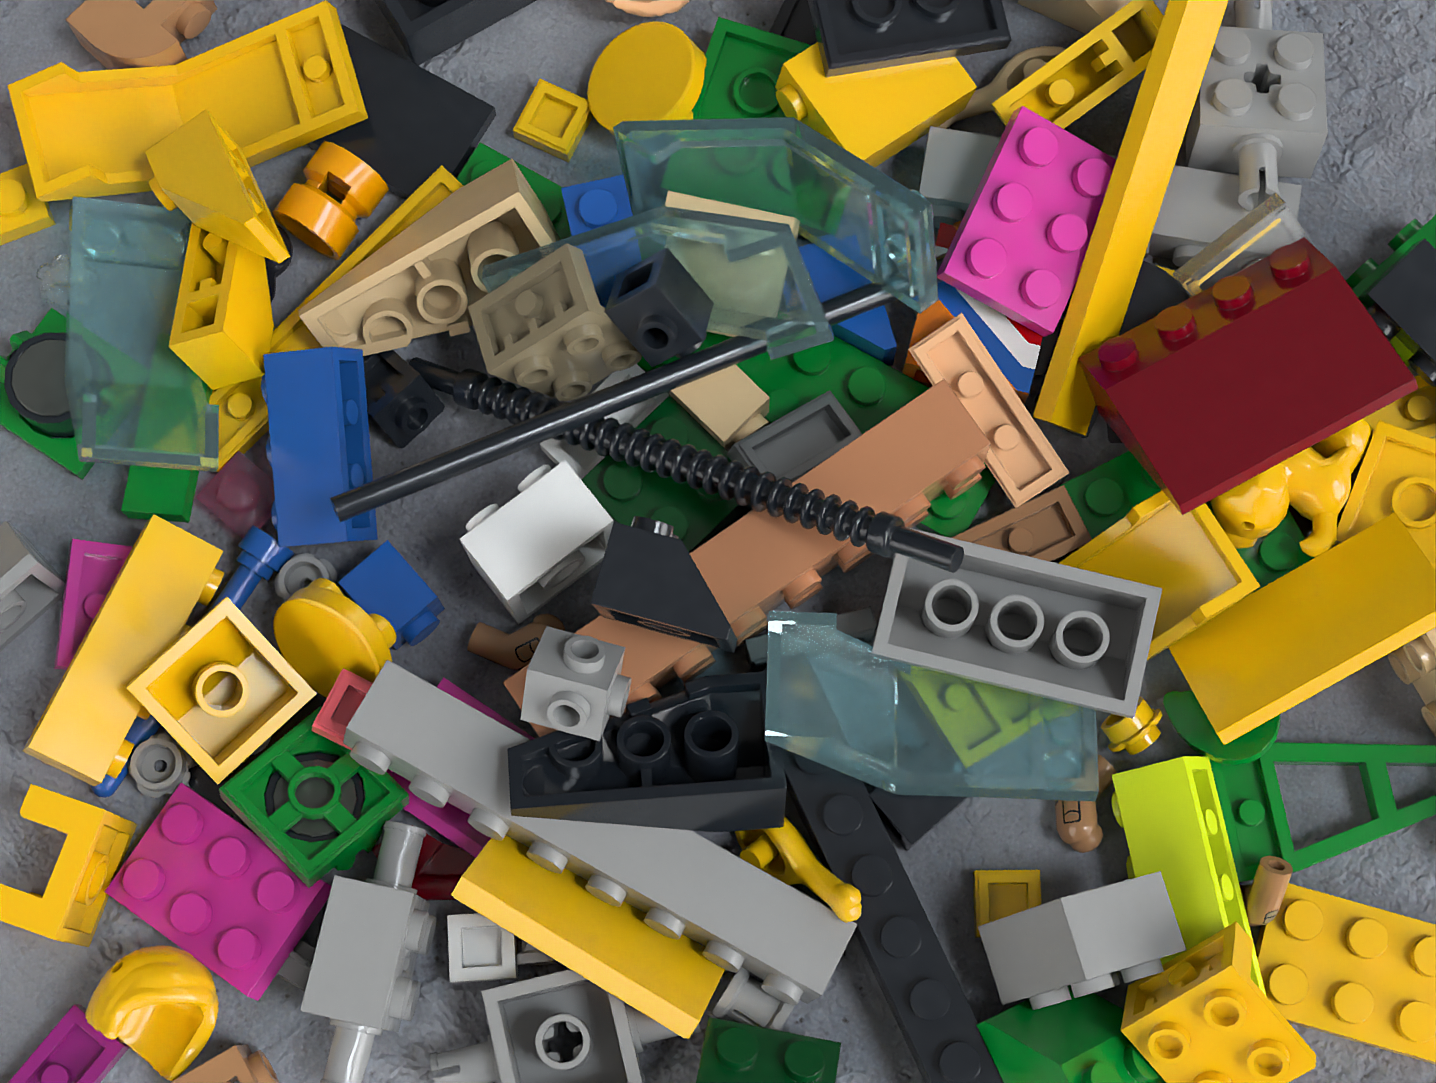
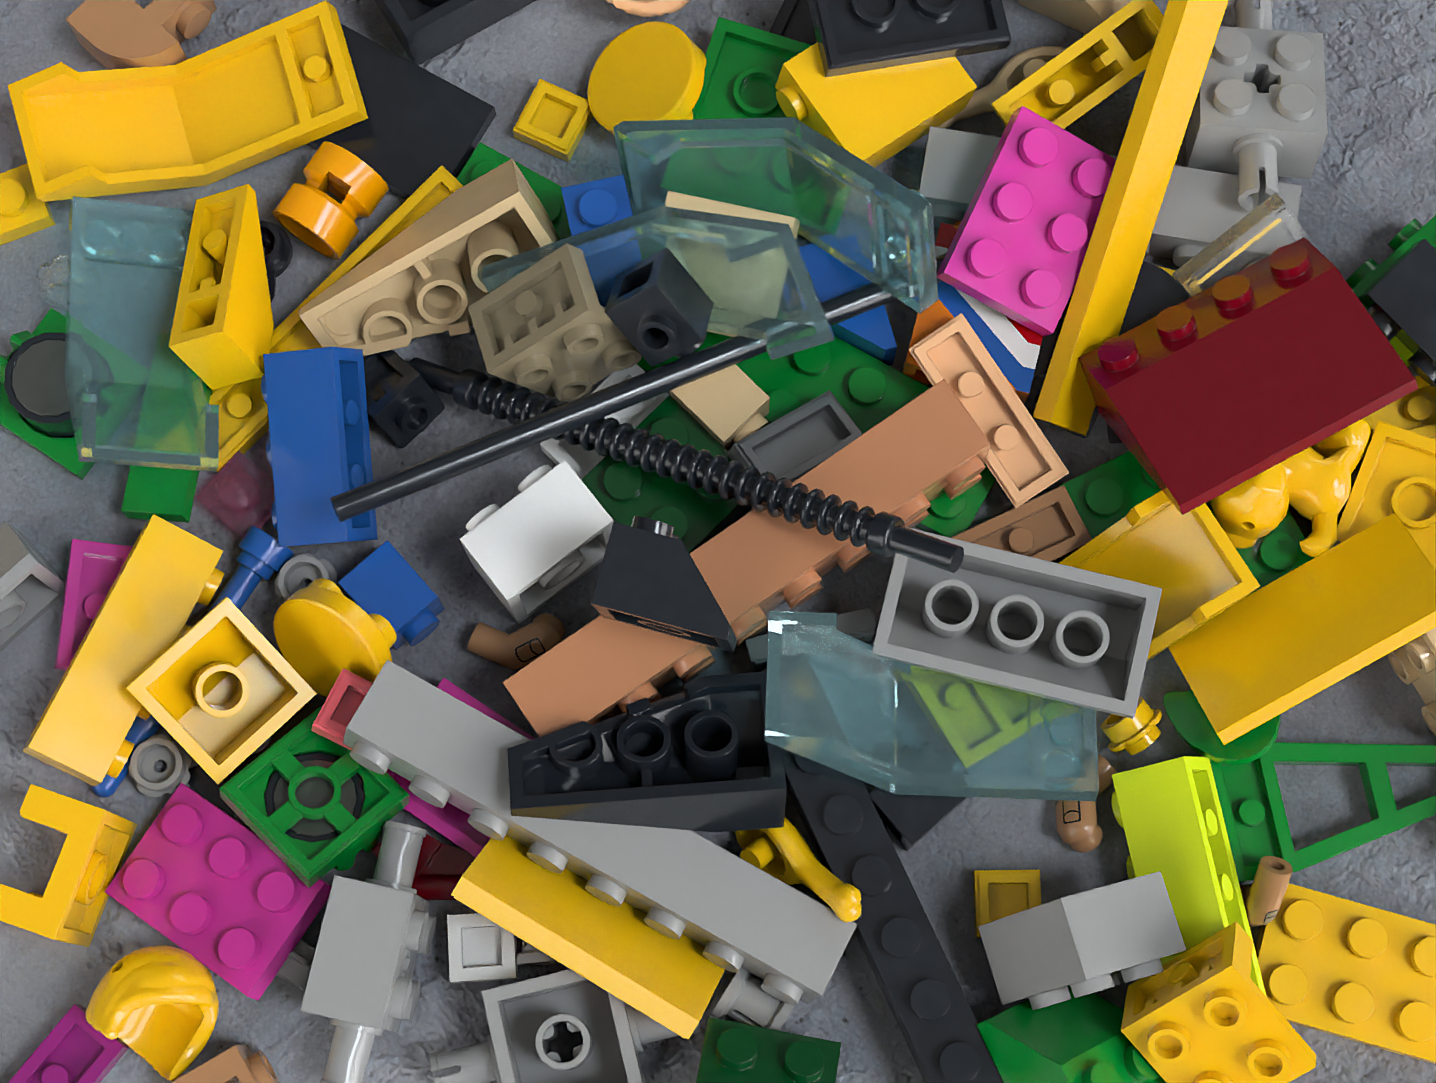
(214, 186): yellow slope -> none
(575, 684): light grey brick -> none

